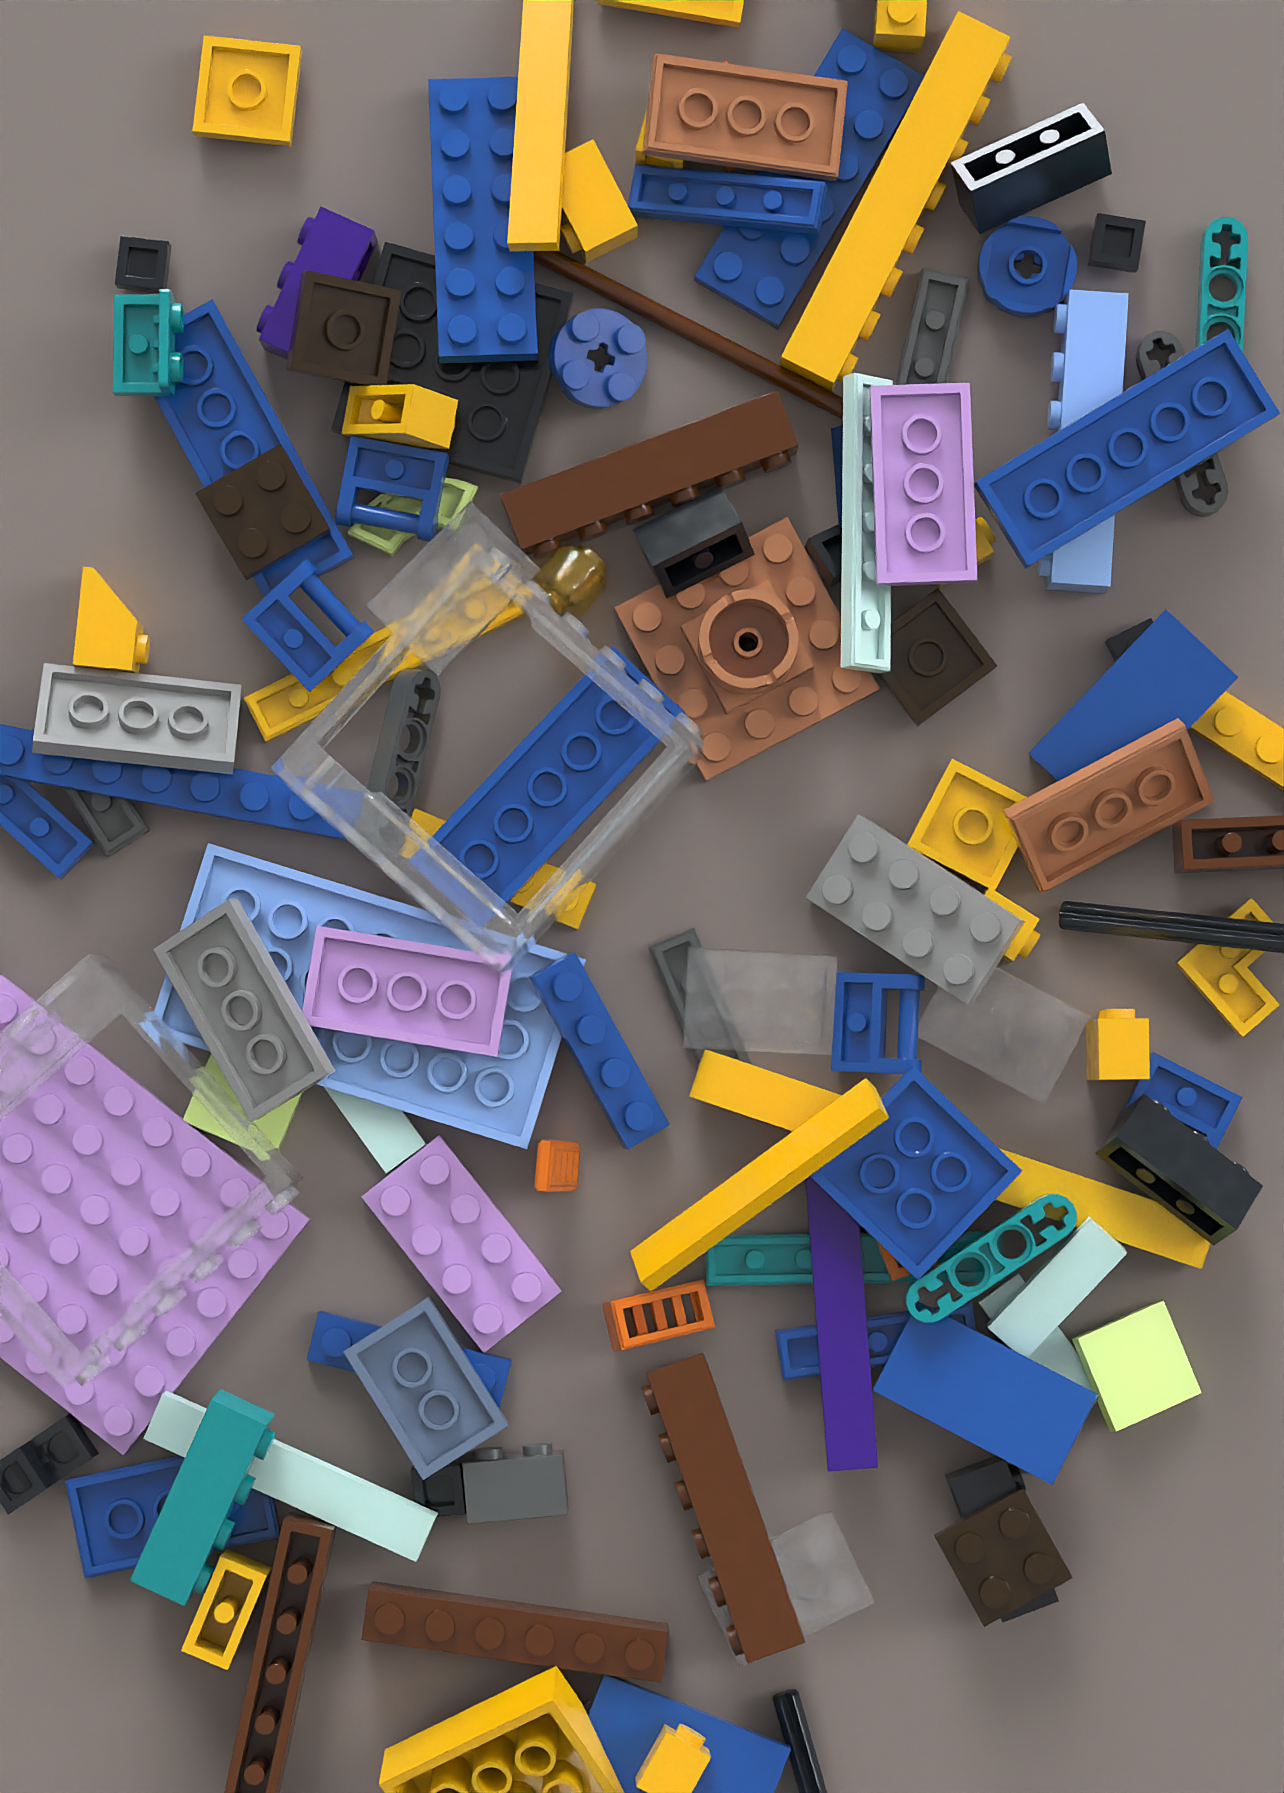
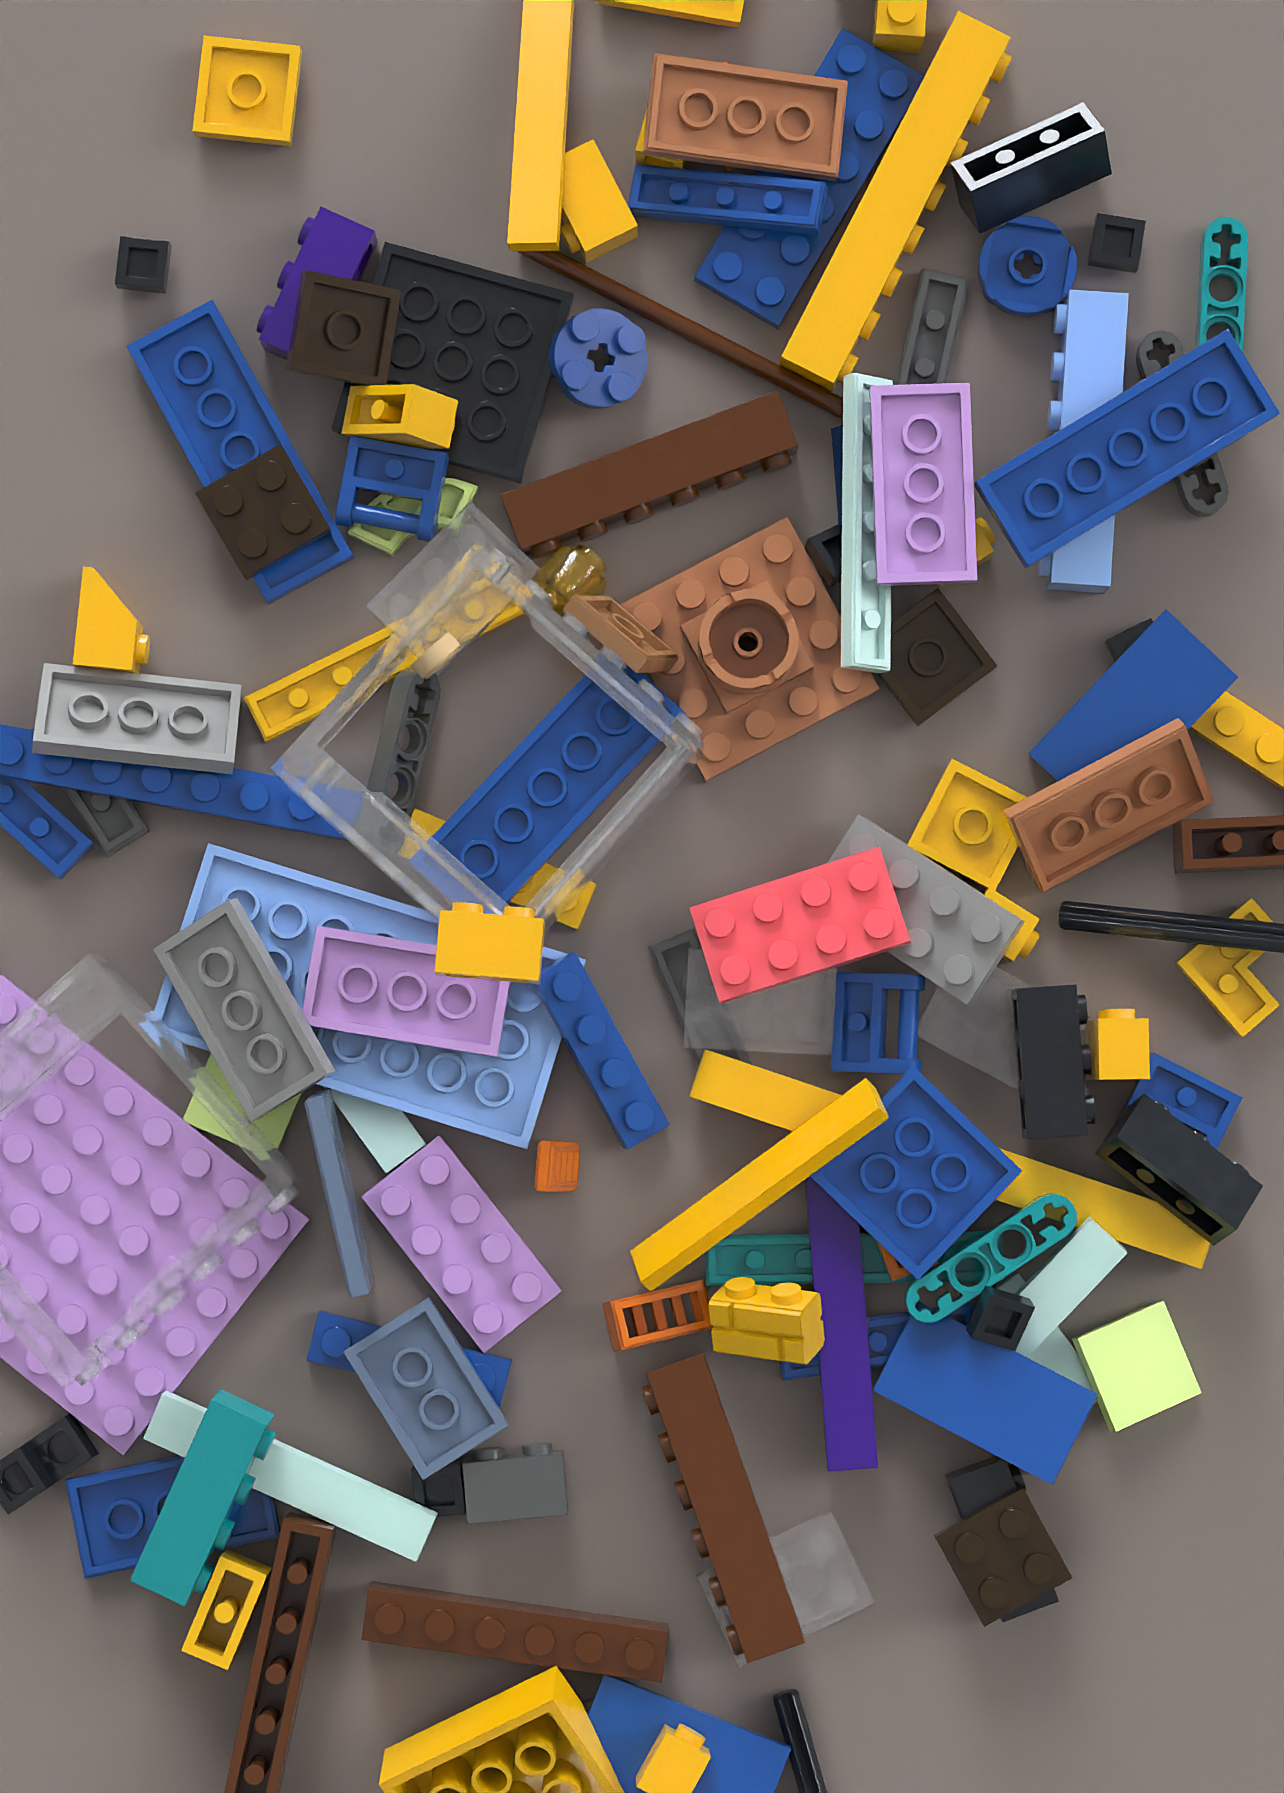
(145, 344): teal bracket -> none
(295, 637): blue plate -> none
(339, 1192): none -> sand blue tile
(436, 656): none -> tan tile
(480, 284): blue plate -> none
(490, 944): none -> yellow brick
(622, 633): none -> medium nougat tile
(693, 542): black brick -> none
(766, 1321): none -> yellow brick
(800, 925): none -> coral plate
(1000, 1318): none -> black plate
(1052, 1061): none -> black brick

